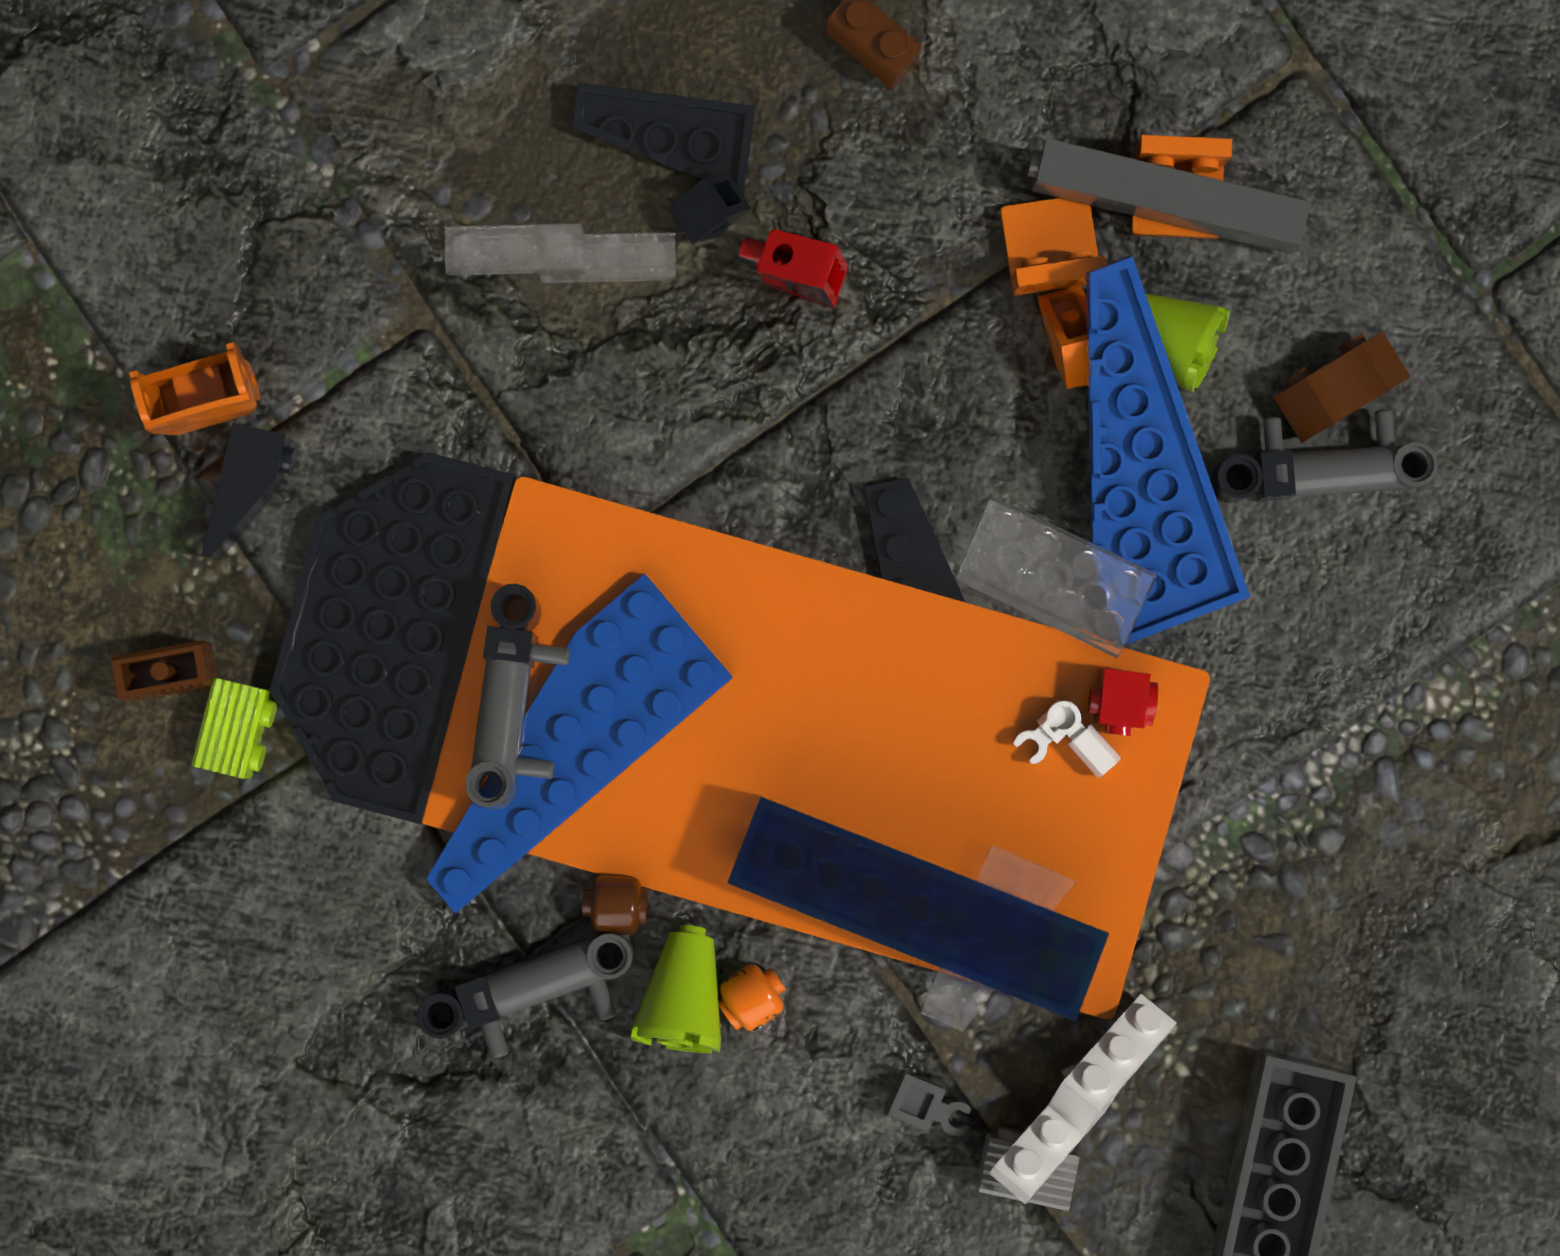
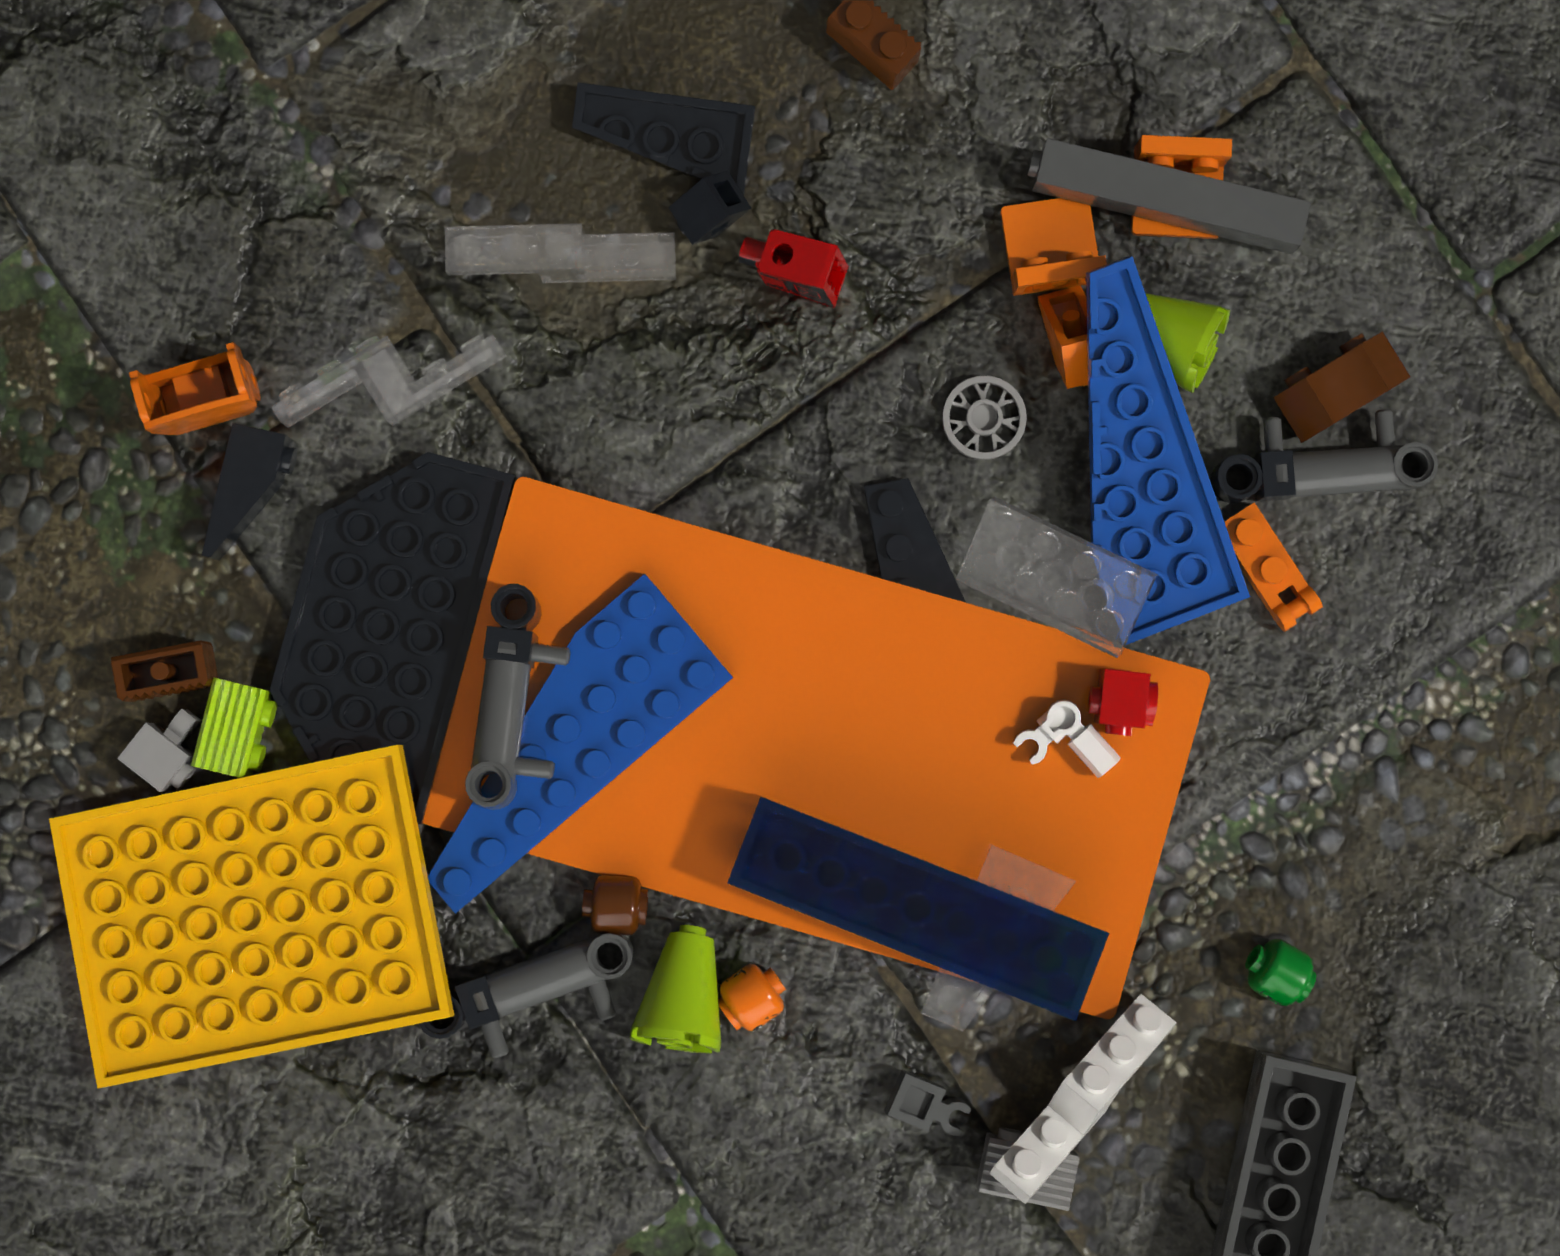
(160, 753): none -> light grey brick
(251, 916): none -> yellow plate
(387, 379): none -> clear bracket
(984, 417): none -> light grey wheel
(1270, 567): none -> orange plate
(1280, 972): none -> green head

